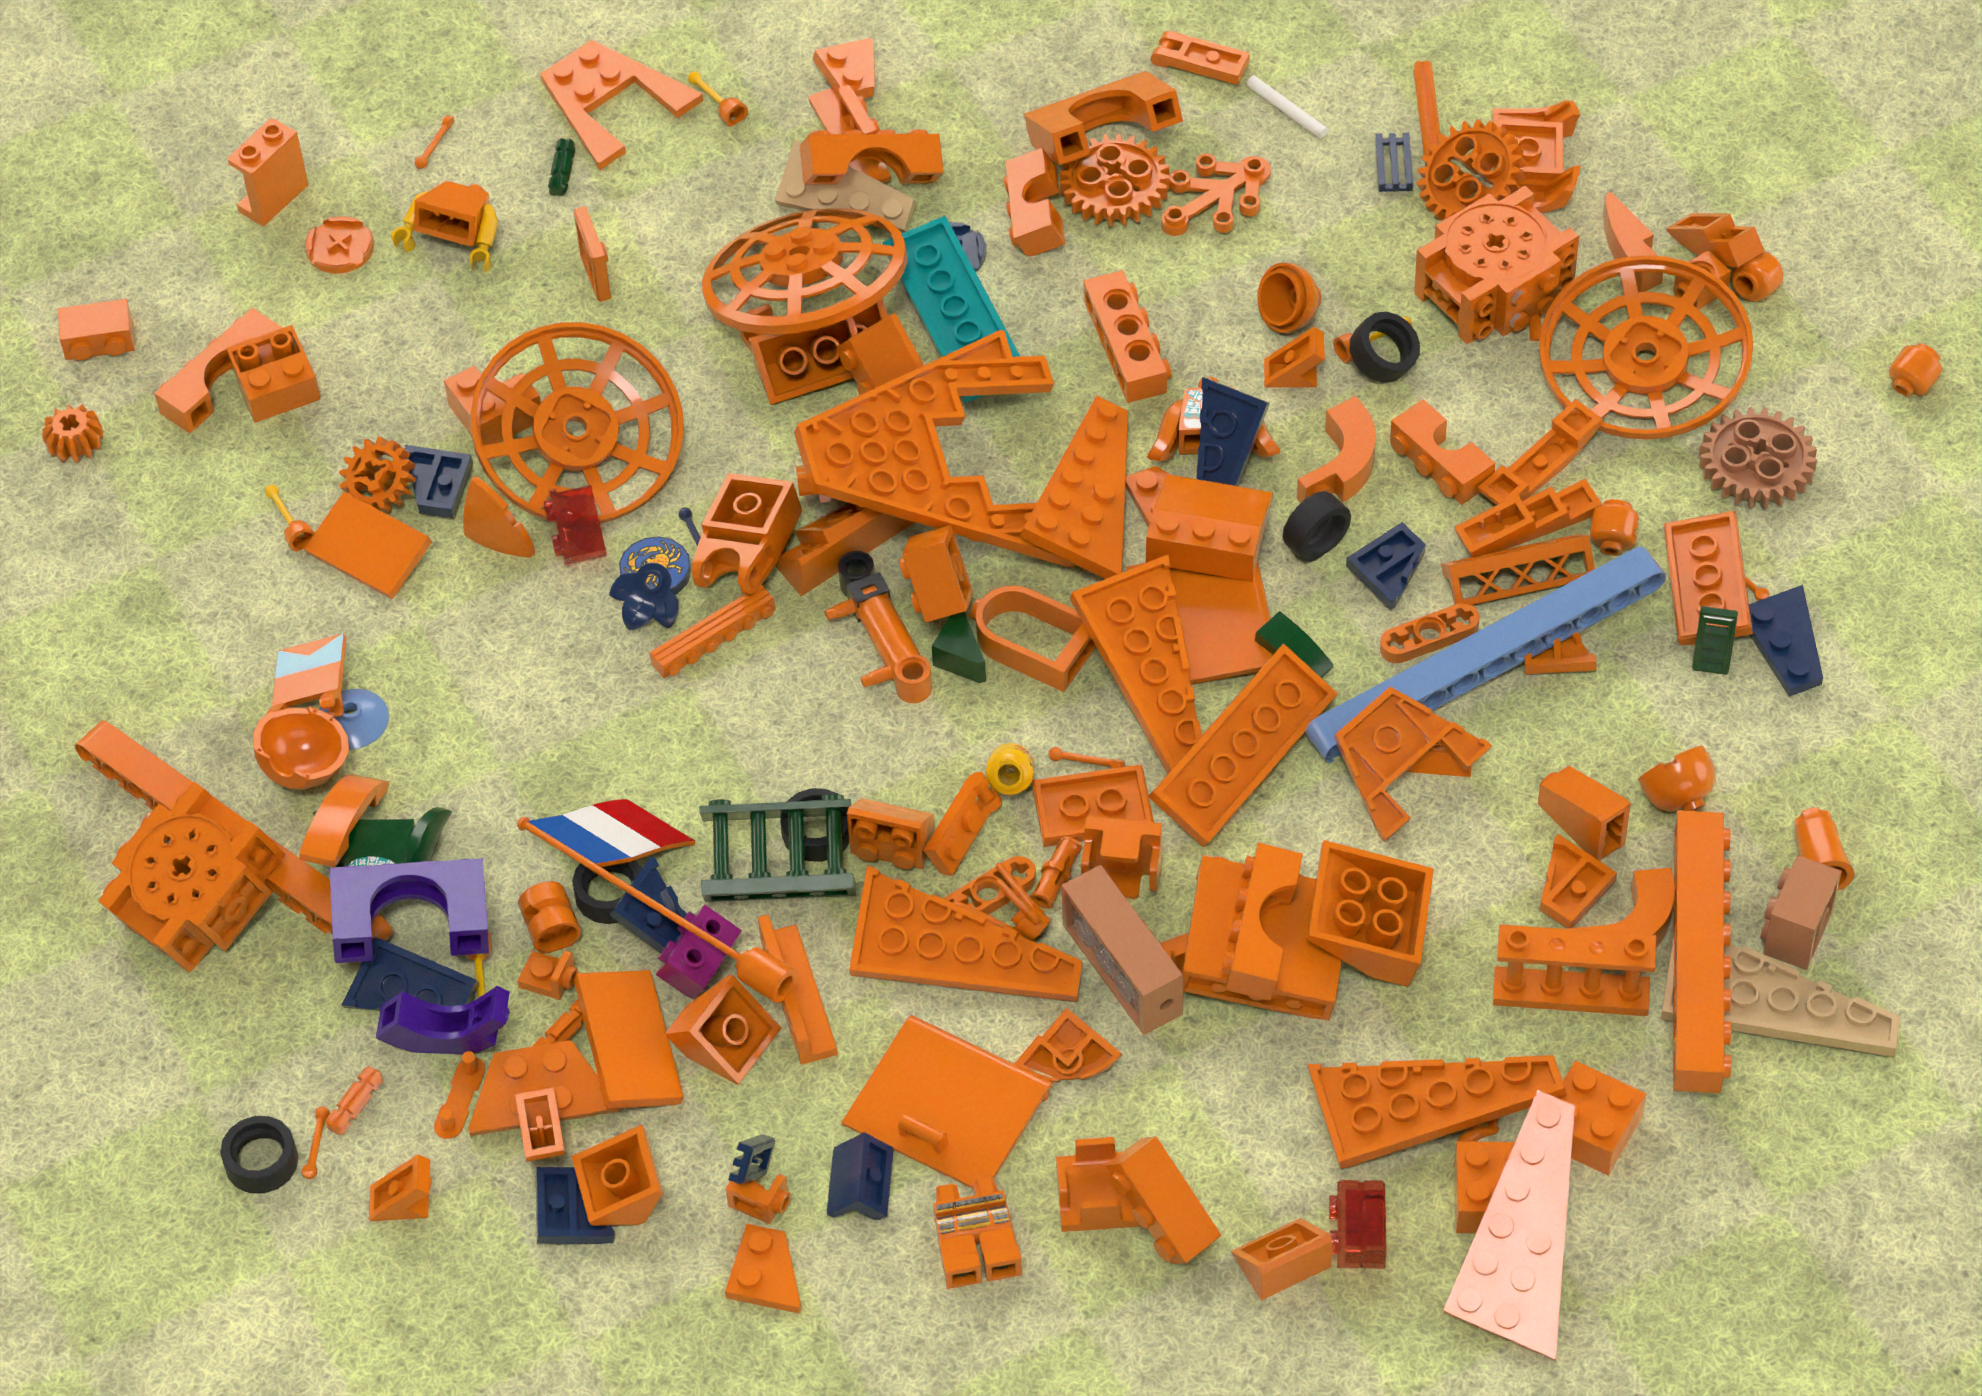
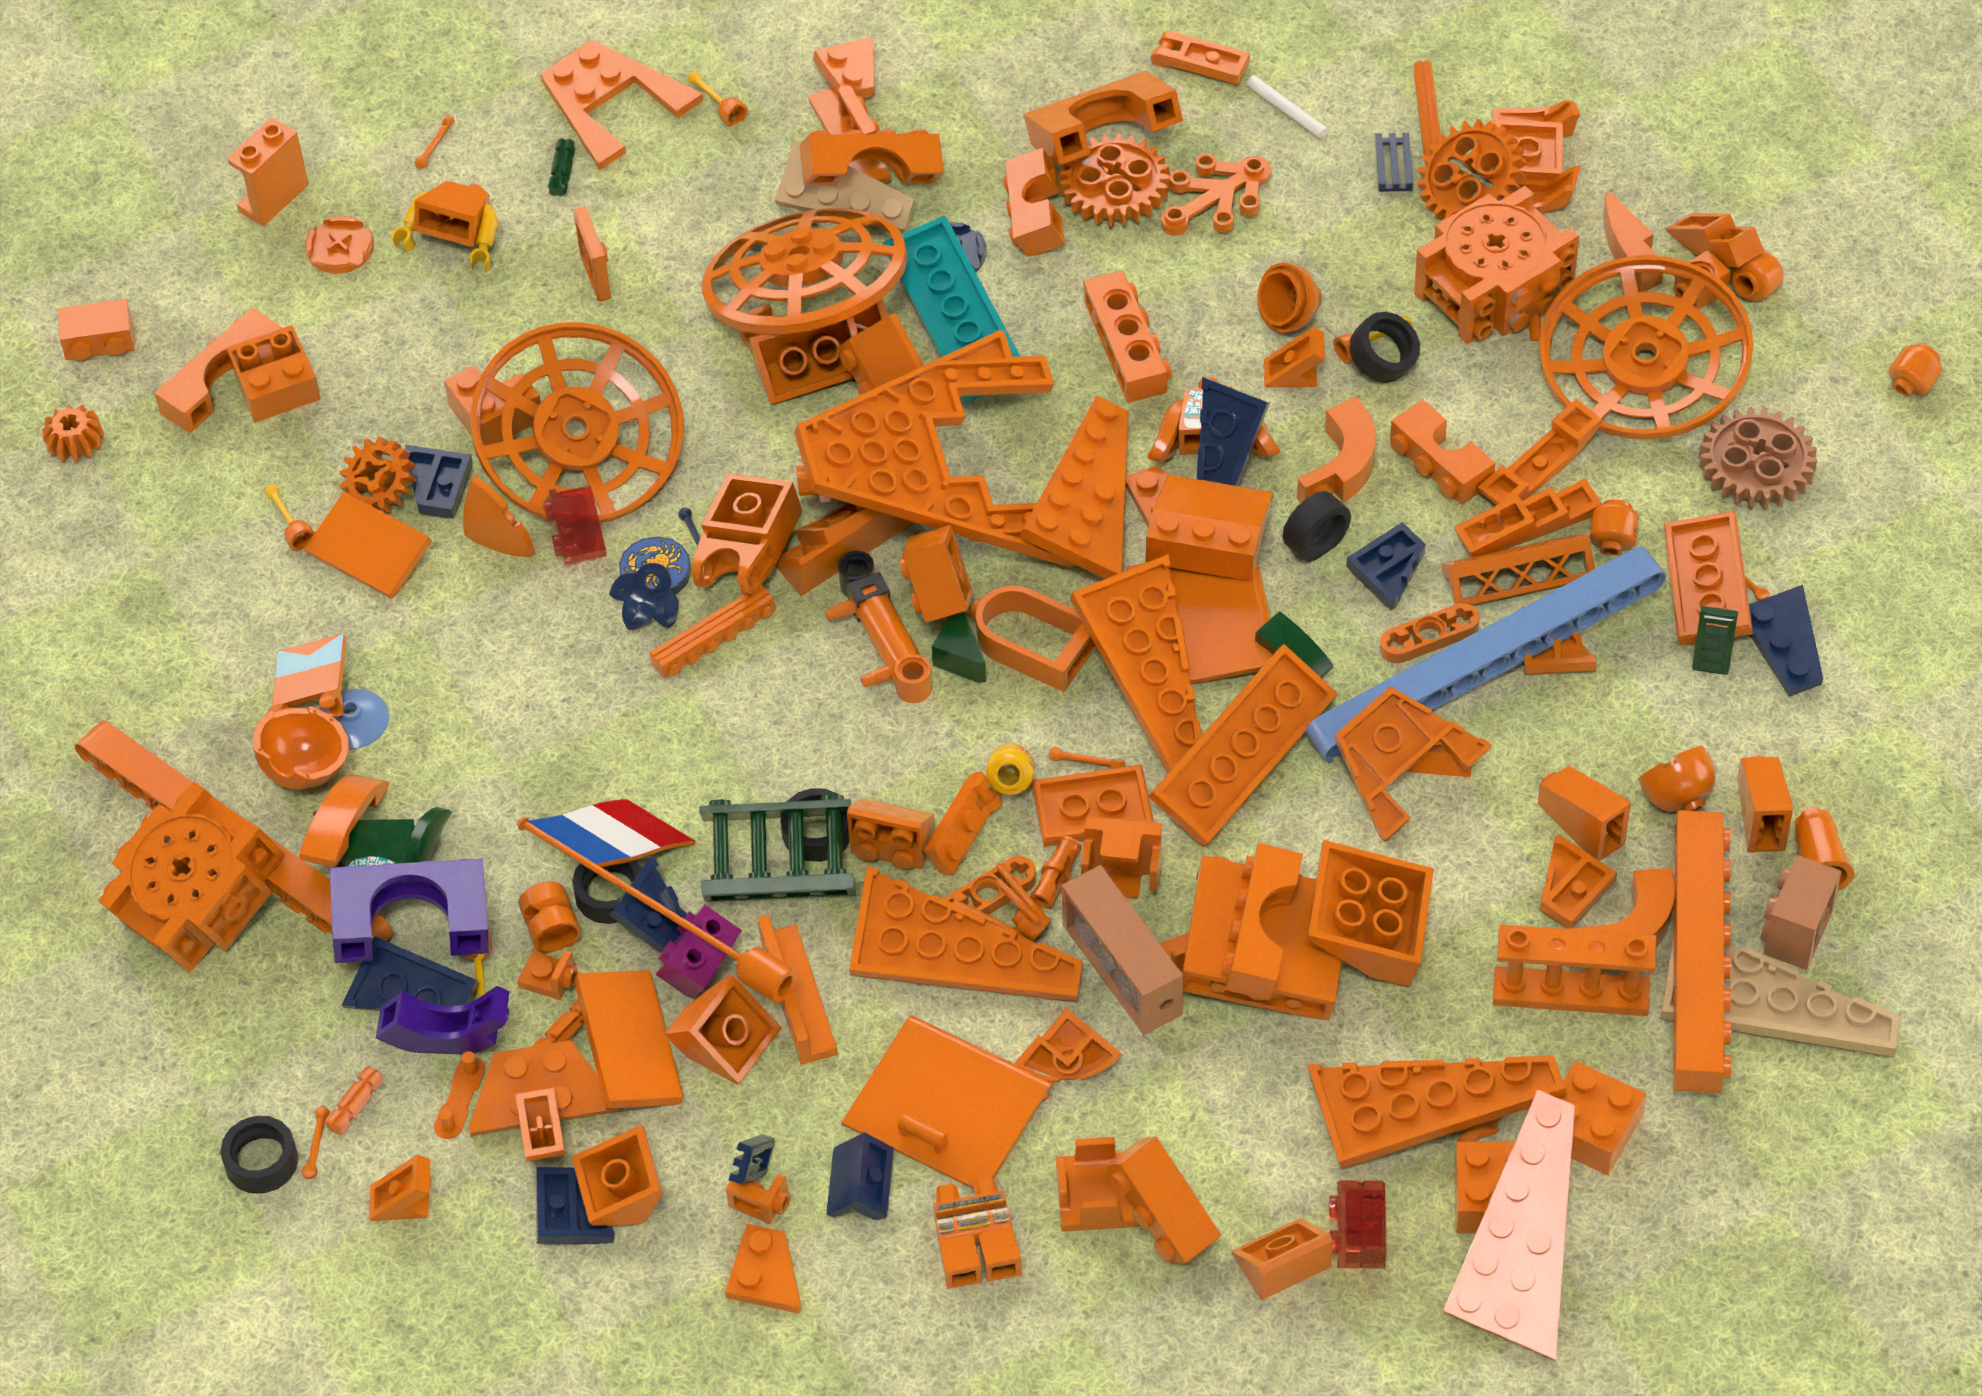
(1764, 804): none -> orange slope

